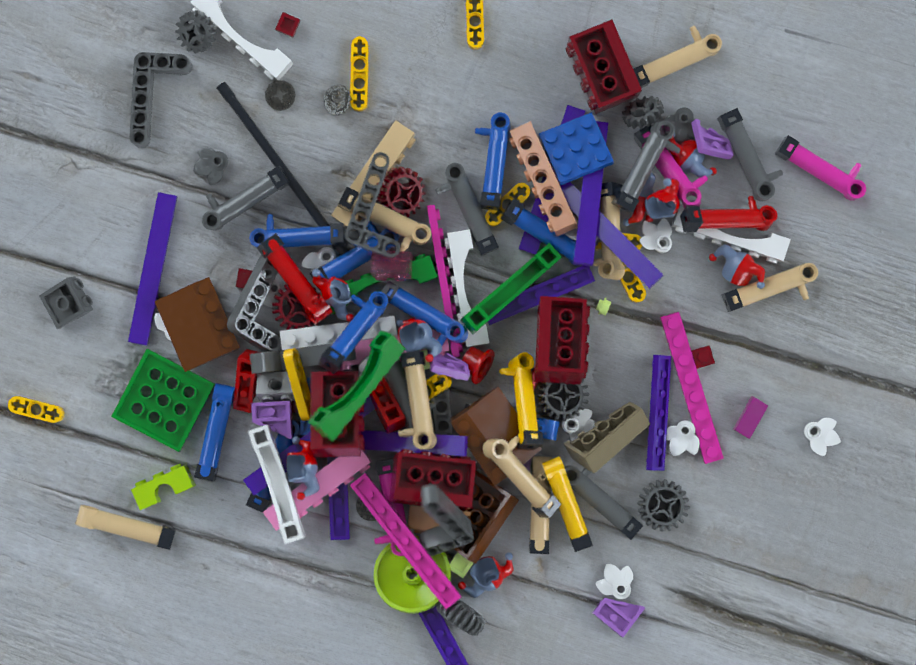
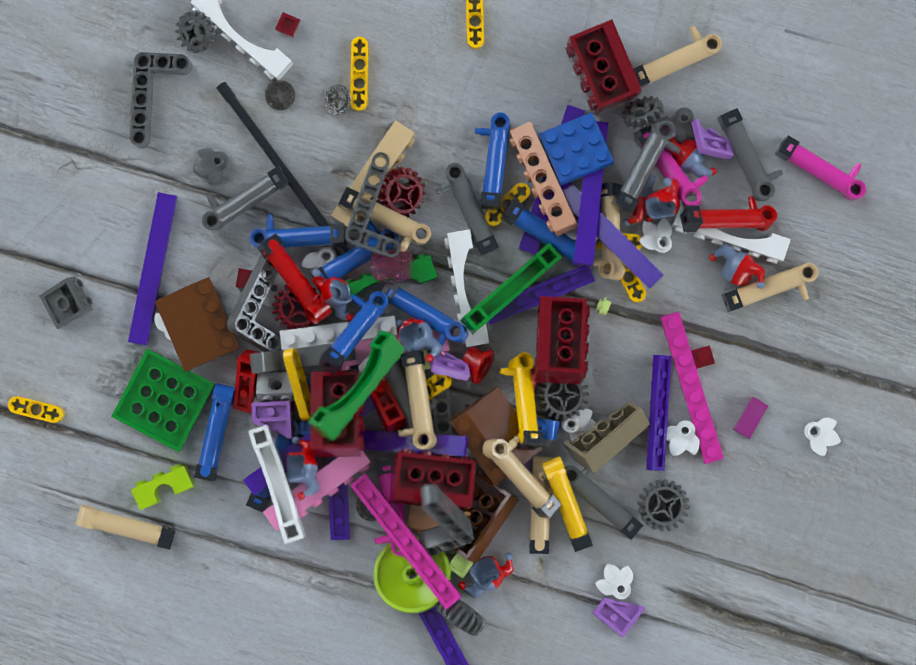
(443, 272): dark pink plate -> none

